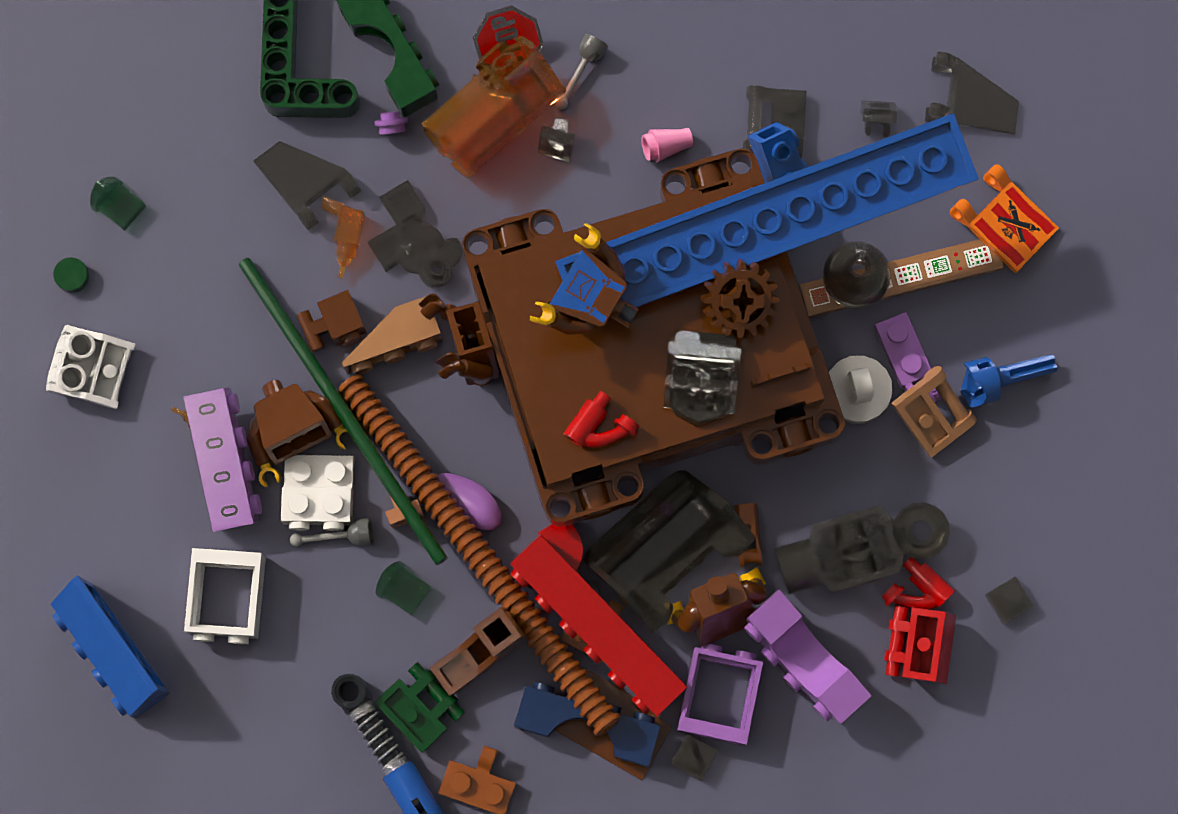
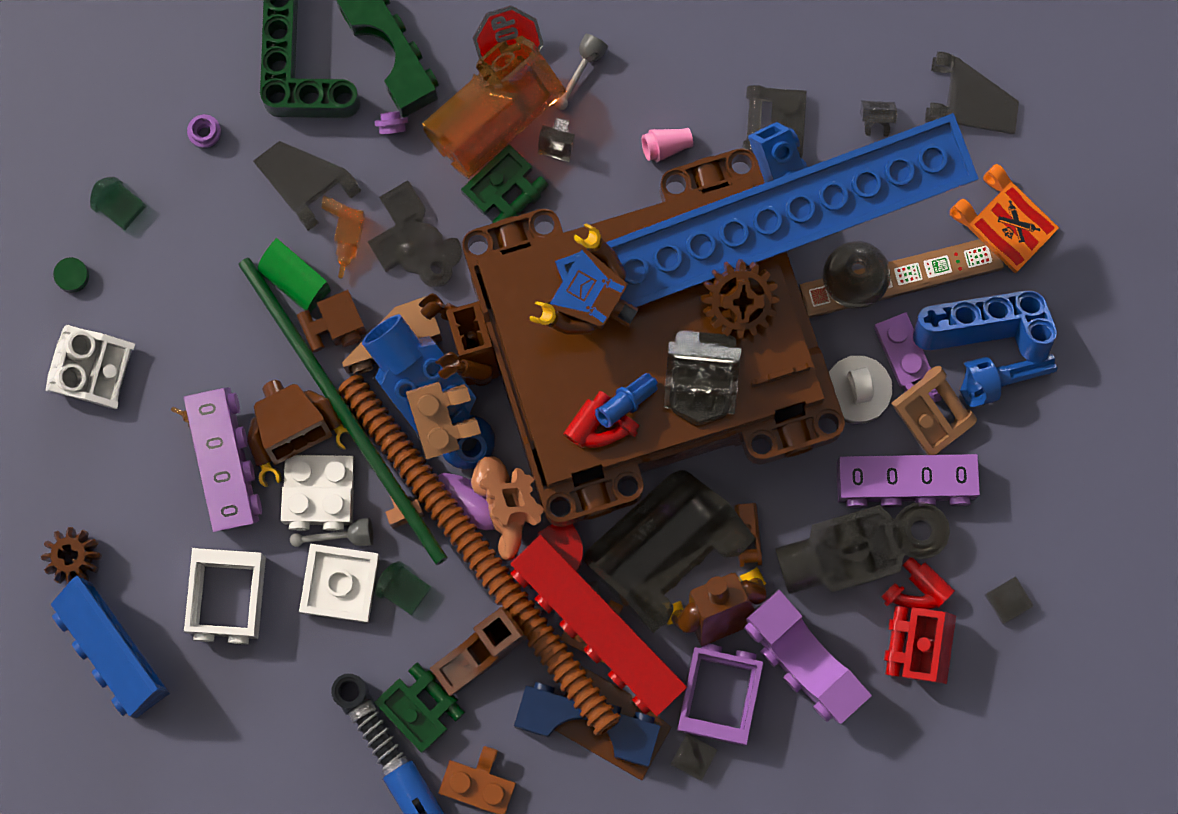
(80, 545): none -> reddish brown gear
(197, 124): none -> medium lavender plate
(293, 276): none -> green brick
(339, 583): none -> white plate
(410, 364): none -> blue brick
(433, 419): none -> medium nougat plate
(498, 179): none -> dark green plate
(508, 502): none -> nougat animal
(626, 400): none -> blue axle
(907, 479): none -> medium lavender brick
(1015, 314): none -> blue beam

